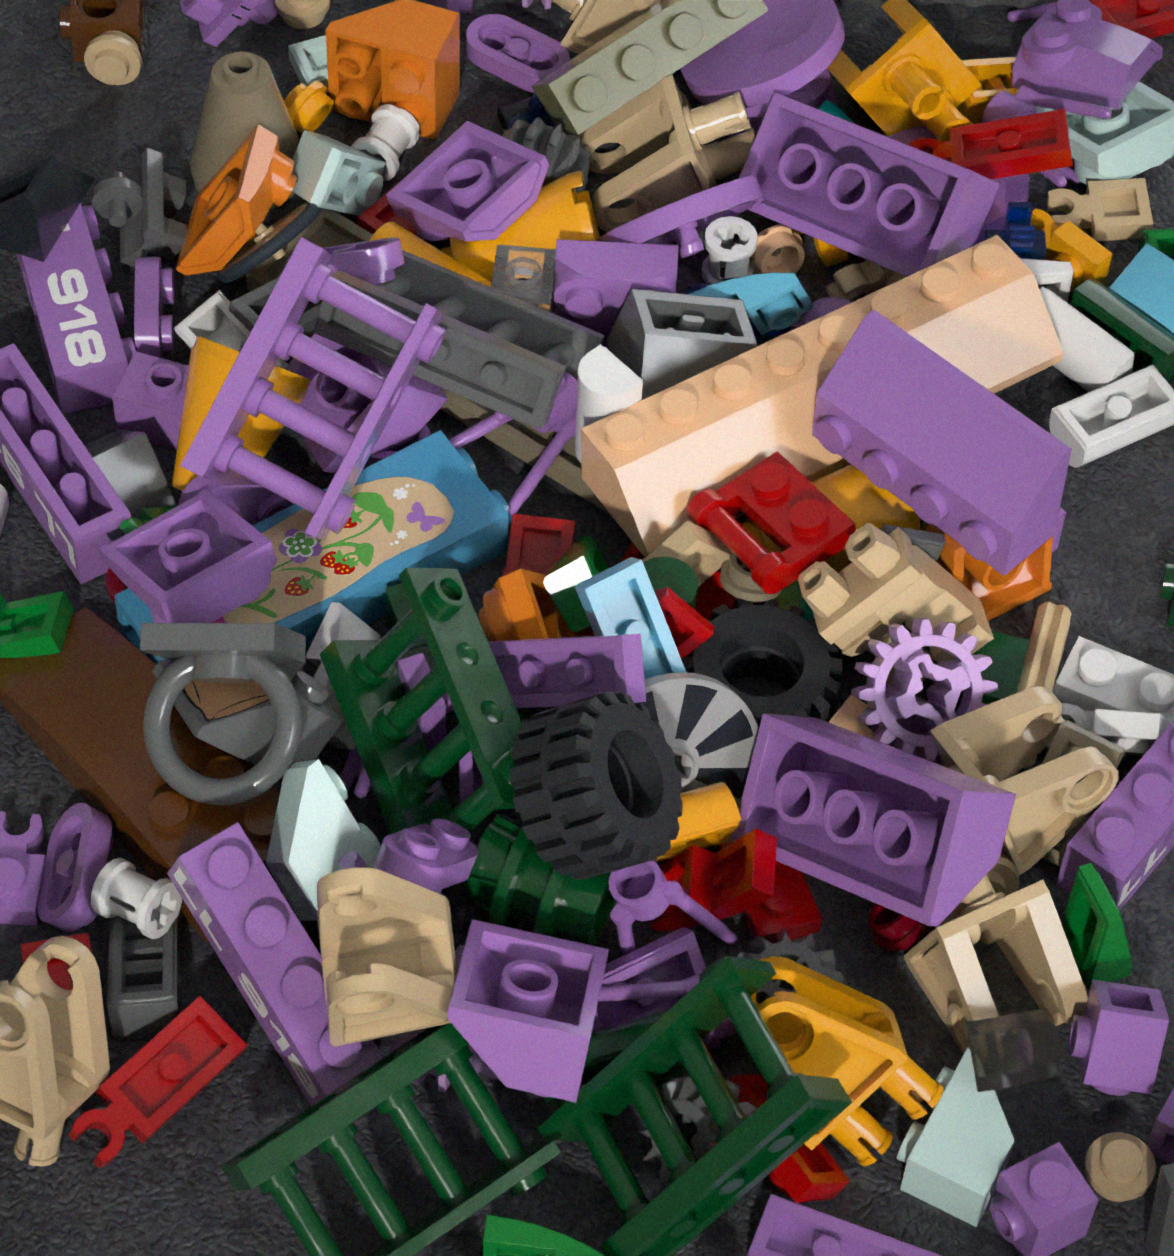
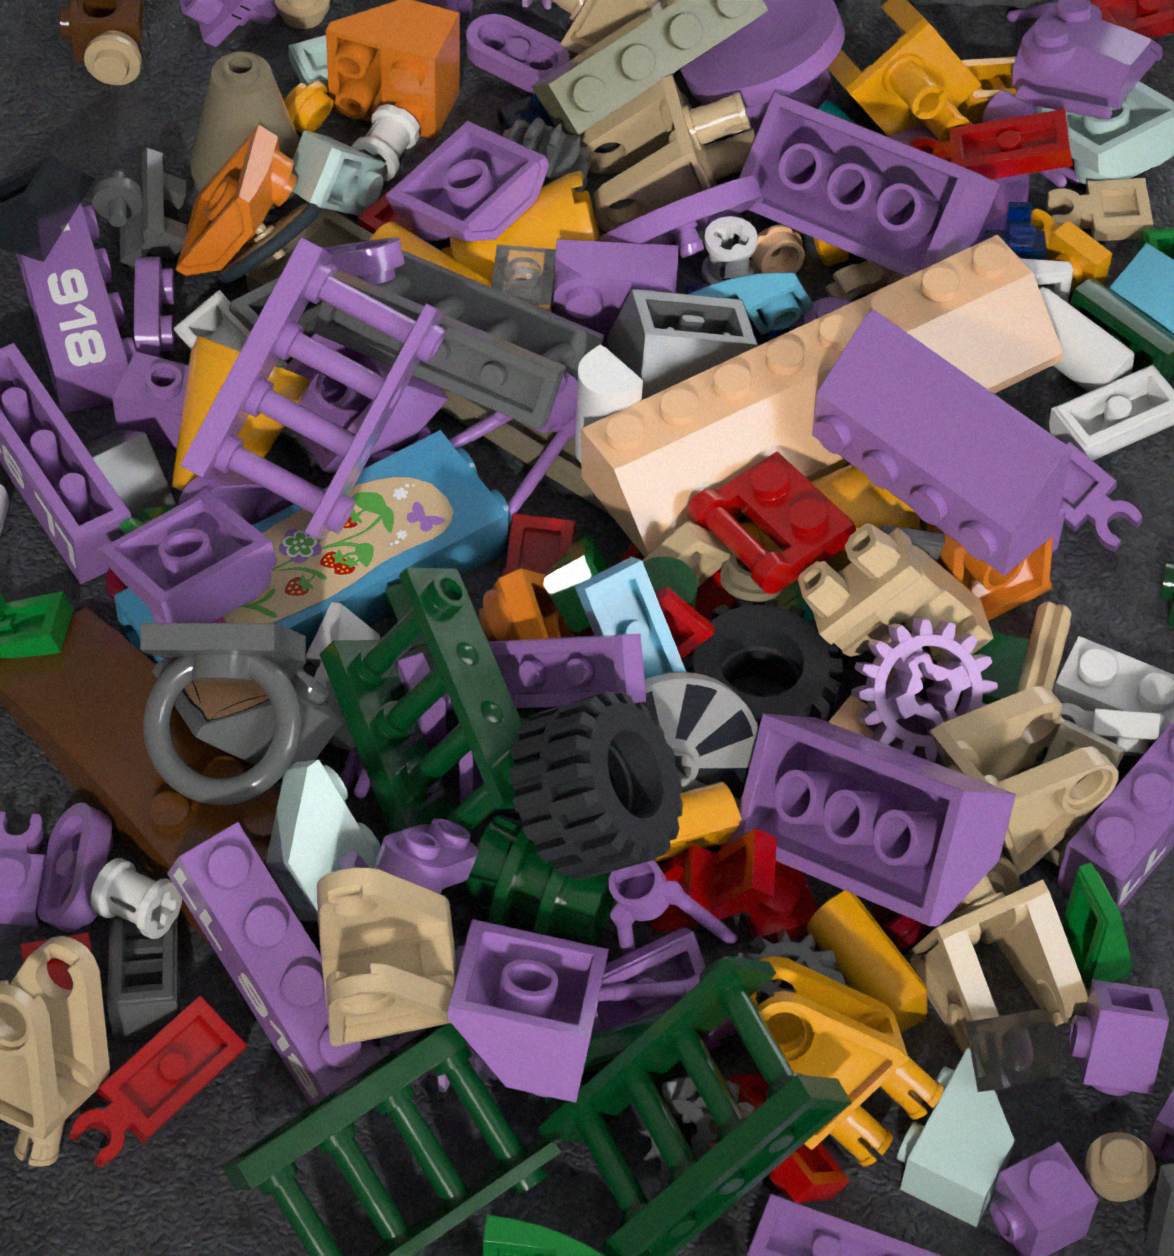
(869, 958): none -> light orange brick
(1087, 498): none -> medium lavender plate

